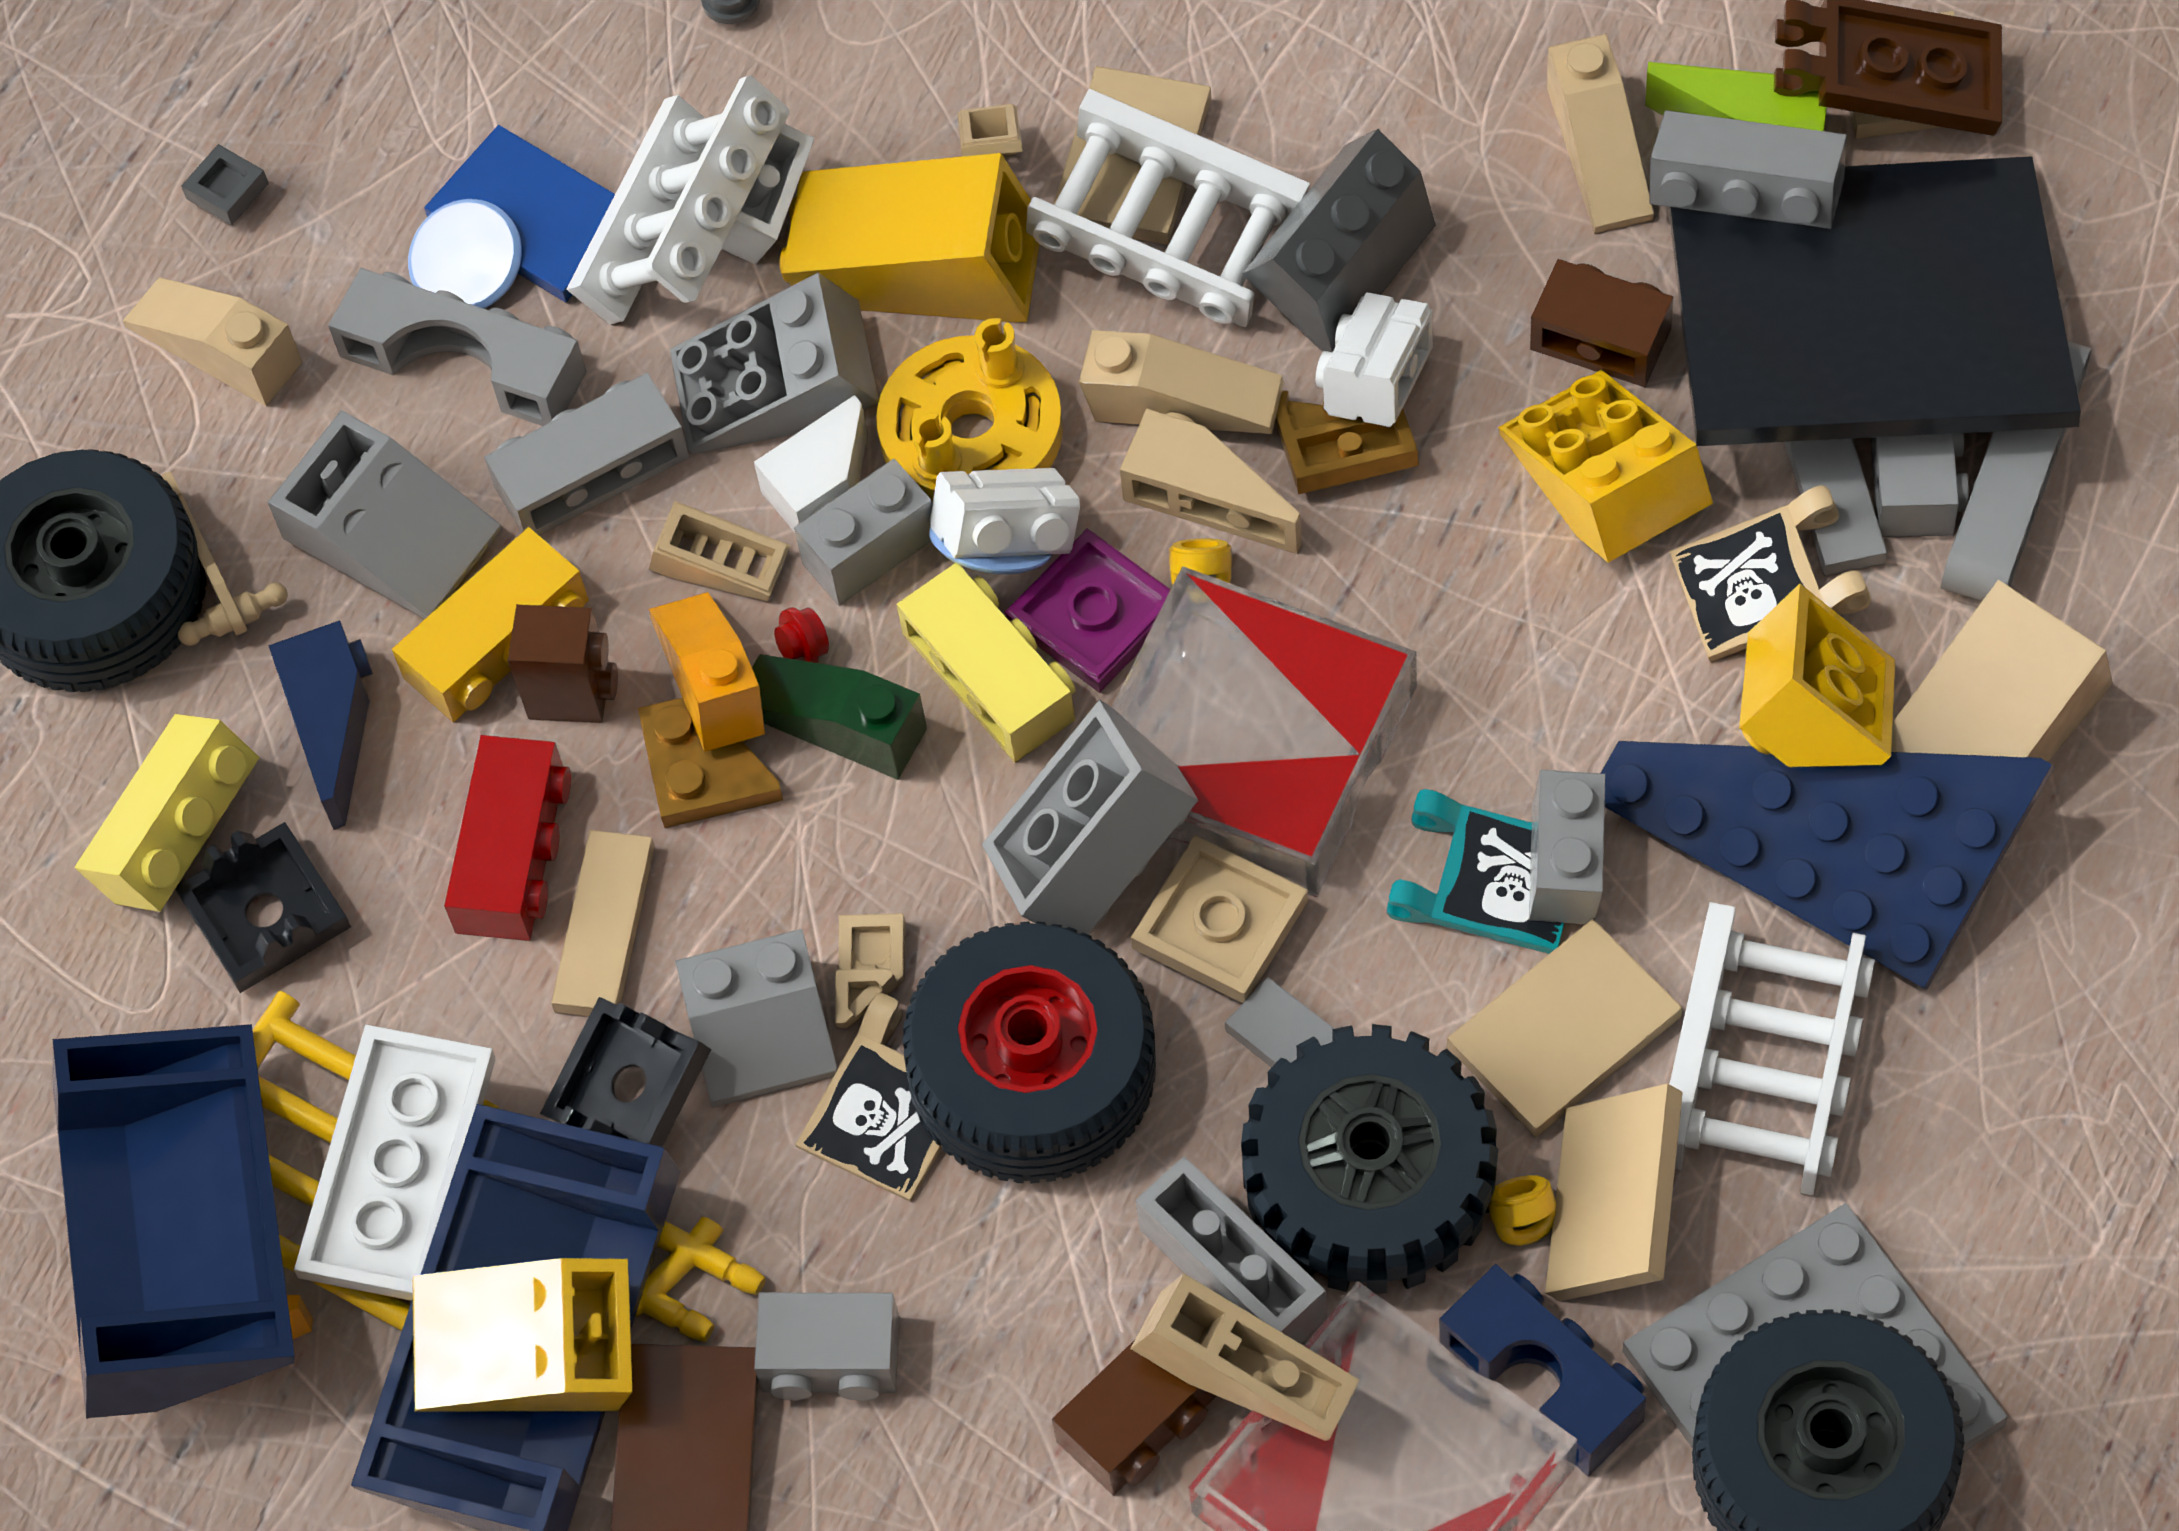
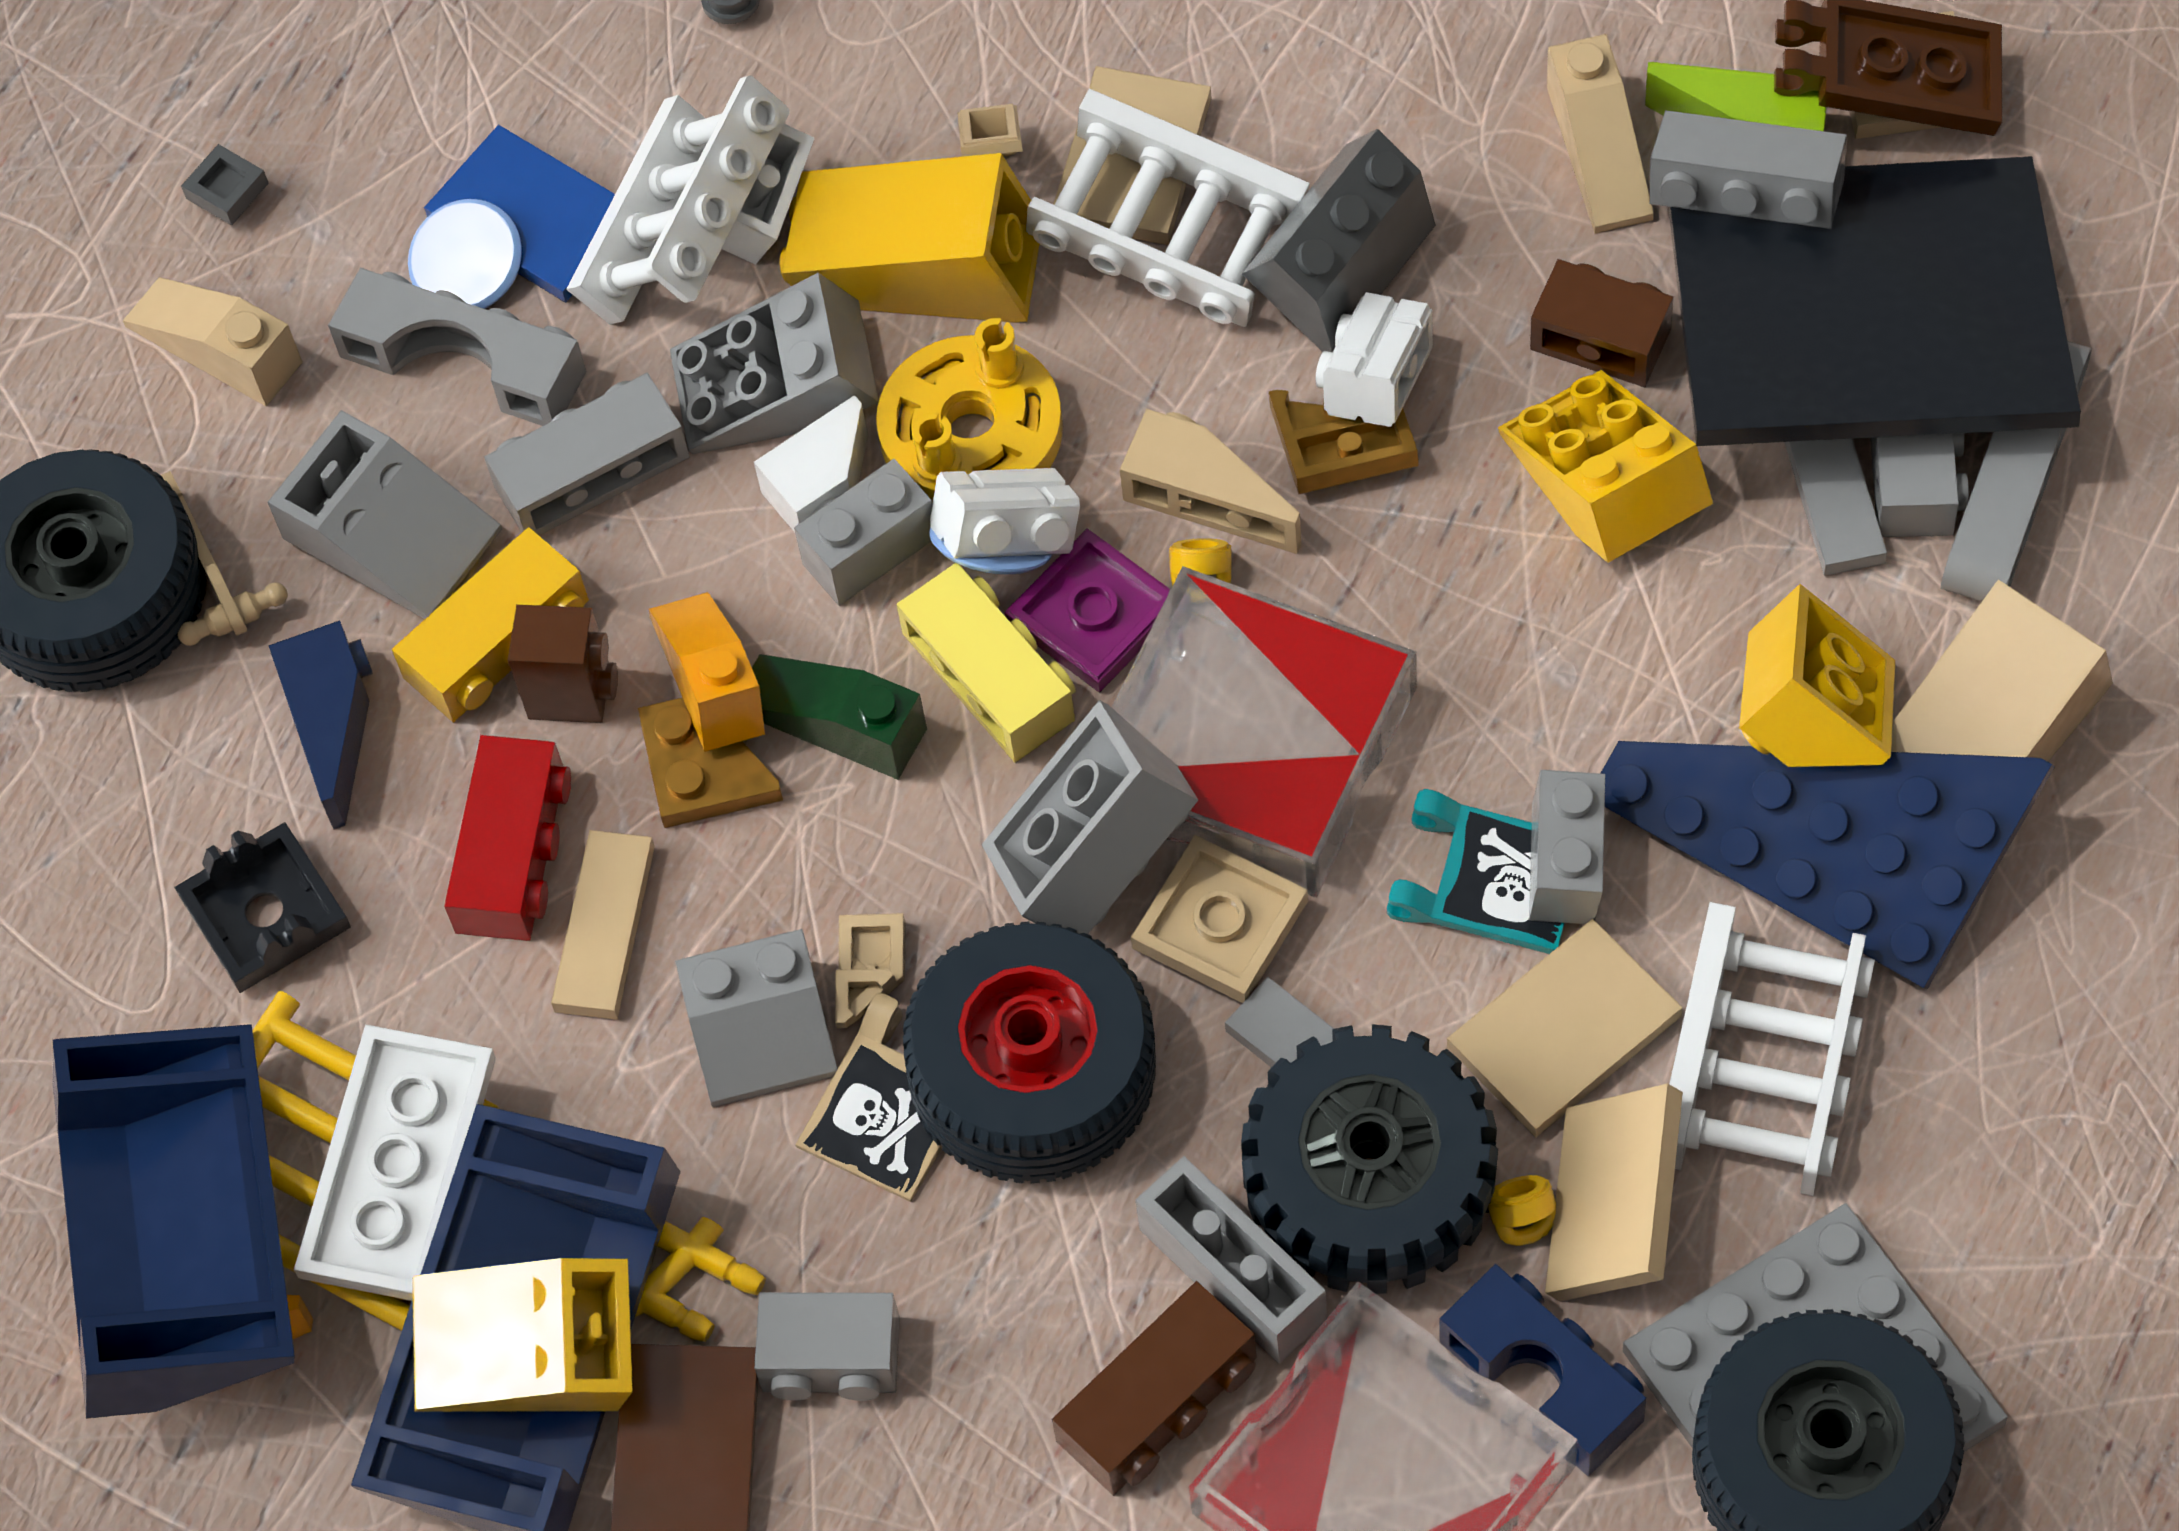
(167, 812): light yellow brick -> none
(607, 1045): black piece -> none
(695, 569): tan slope -> none
(801, 635): red plate -> none
(1144, 371): tan slope -> none
(1243, 1359): tan slope -> none
(1753, 566): flag -> none

